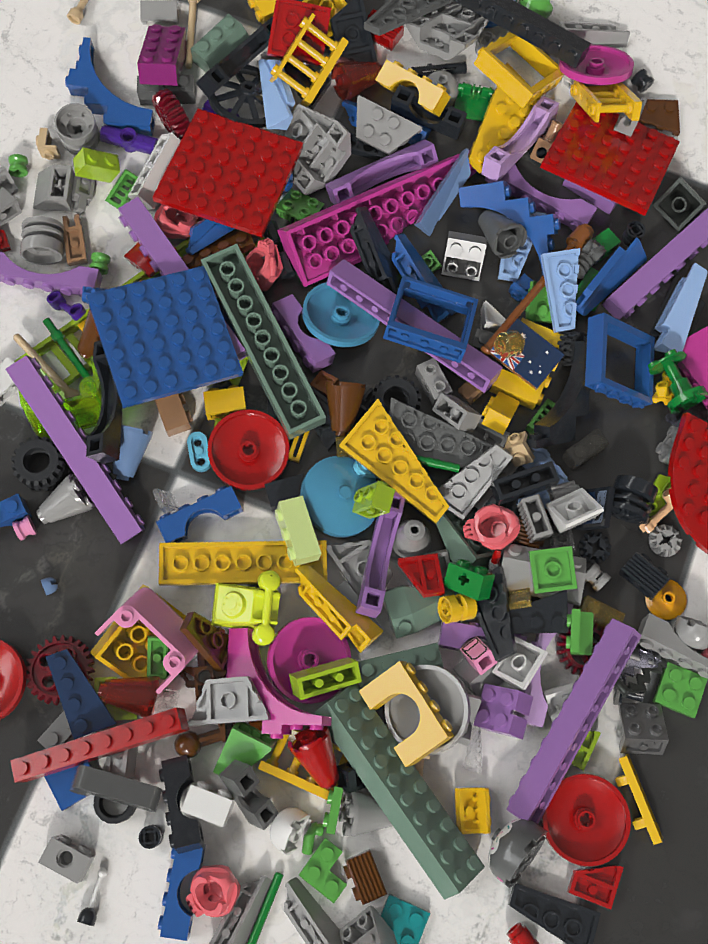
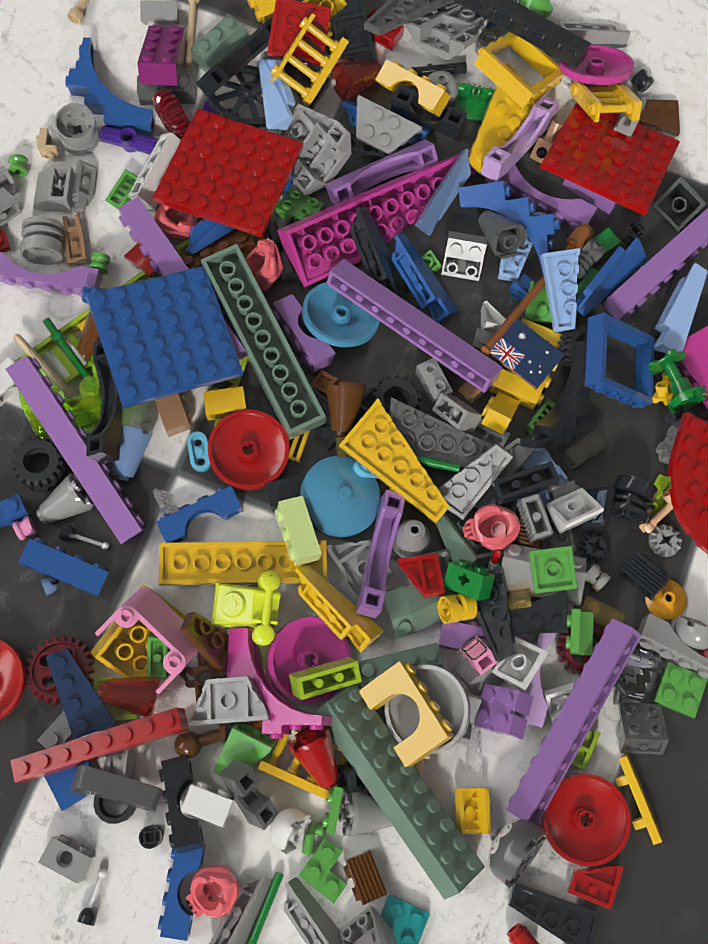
(58, 302): dark purple bar -> none
(63, 566): none -> blue wedge
(68, 533): none -> hinge
(96, 165): lime brick -> none
(373, 500): lime brick -> none
(426, 340): blue window -> none
(509, 344): clear yellow head -> none
(520, 450): tan bracket -> none

